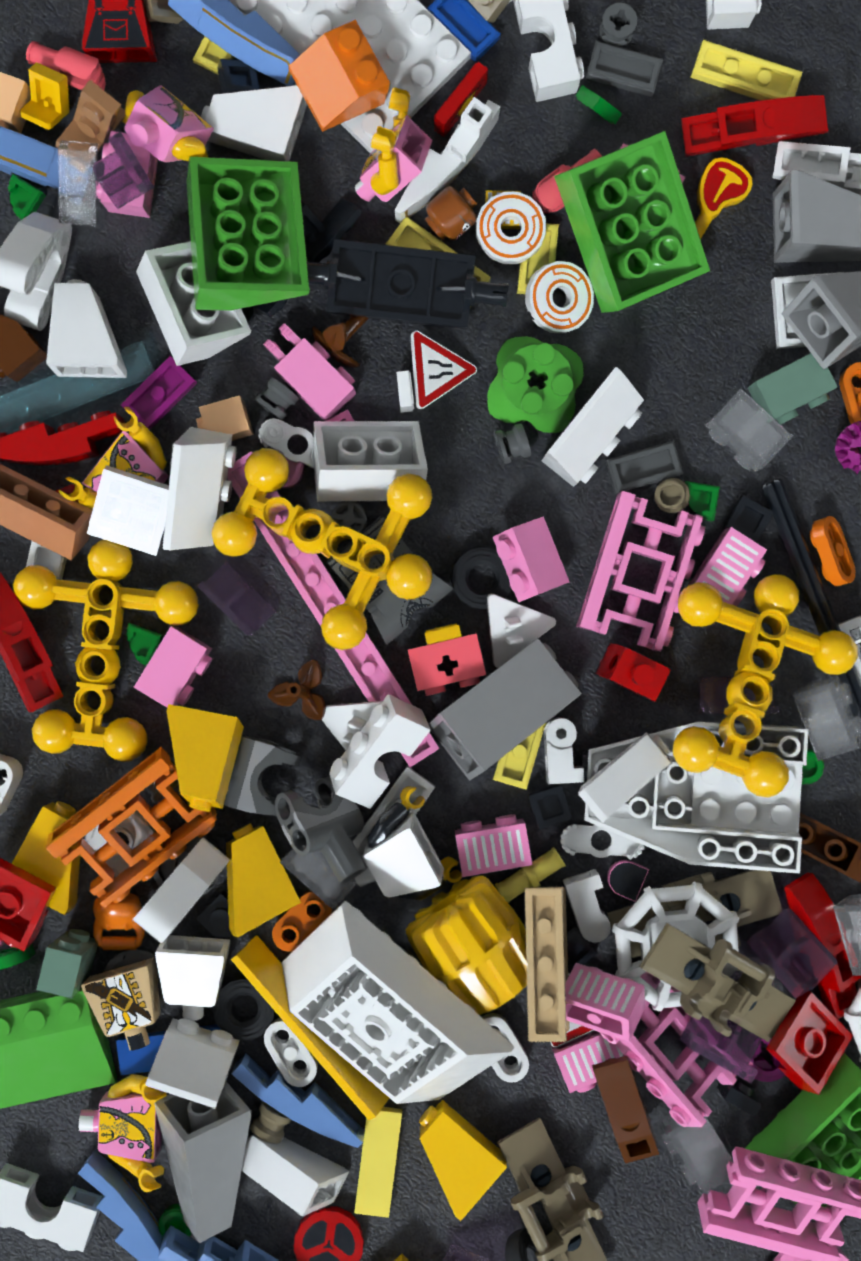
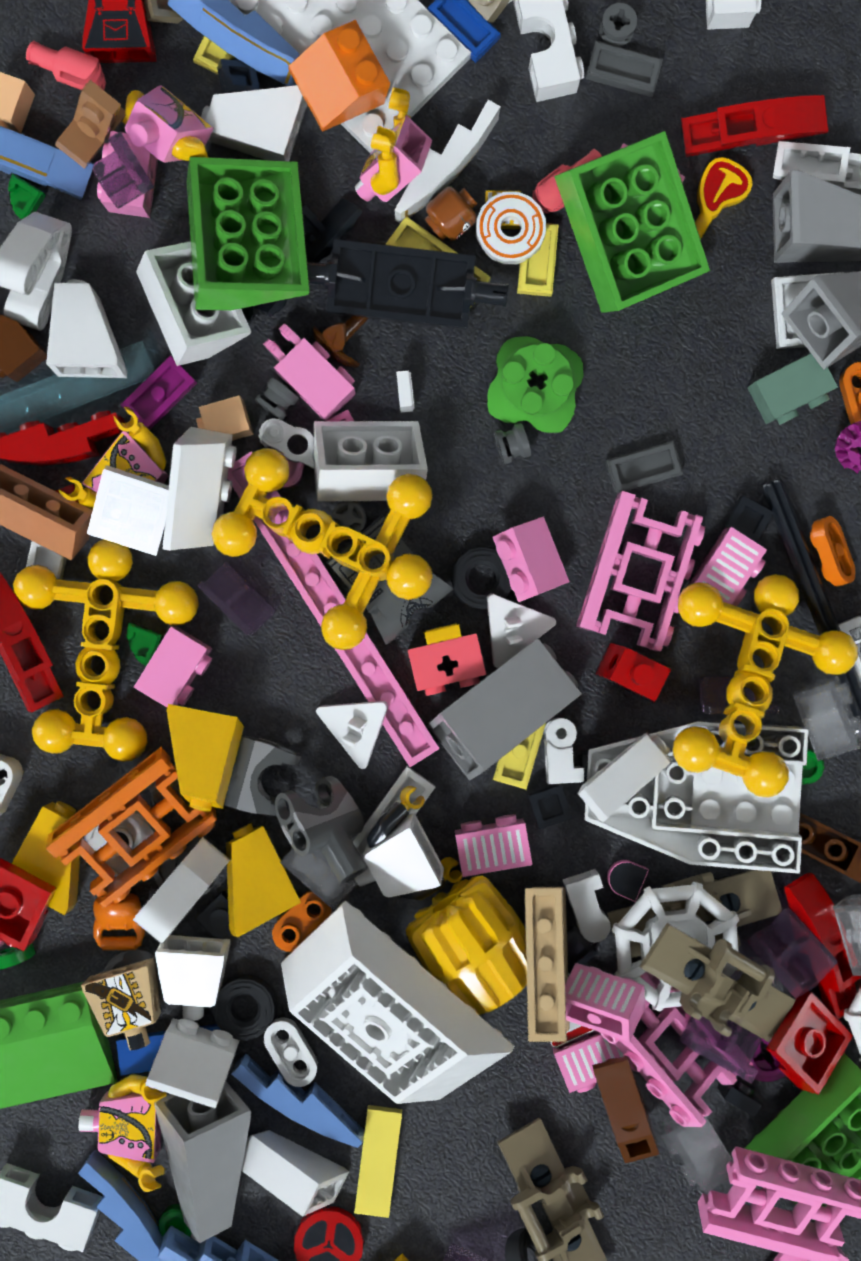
(48, 97): yellow bracket -> none
(67, 963): sand green brick -> none
(77, 183): clear brick -> none
(267, 977): yellow tile -> none
(269, 1124): dark tan wheel -> none
(288, 693): reddish brown plant -> none
(391, 727): white arch -> none
(435, 369): piece -> none
(460, 99): red tile -> none
(460, 1157): yellow slope -> none
(473, 127): white piece -> none
(506, 1072): white plate -> none
(530, 875): light yellow pin -> none
(577, 839): white piece -> none
(578, 297): white tile -> none
(595, 429): white slope -> none
(598, 105): green tile -> none
(672, 495): dark tan plate -> none
(703, 499): green tile -> none
(744, 73): light yellow tile -> none
(747, 431): clear brick -> none

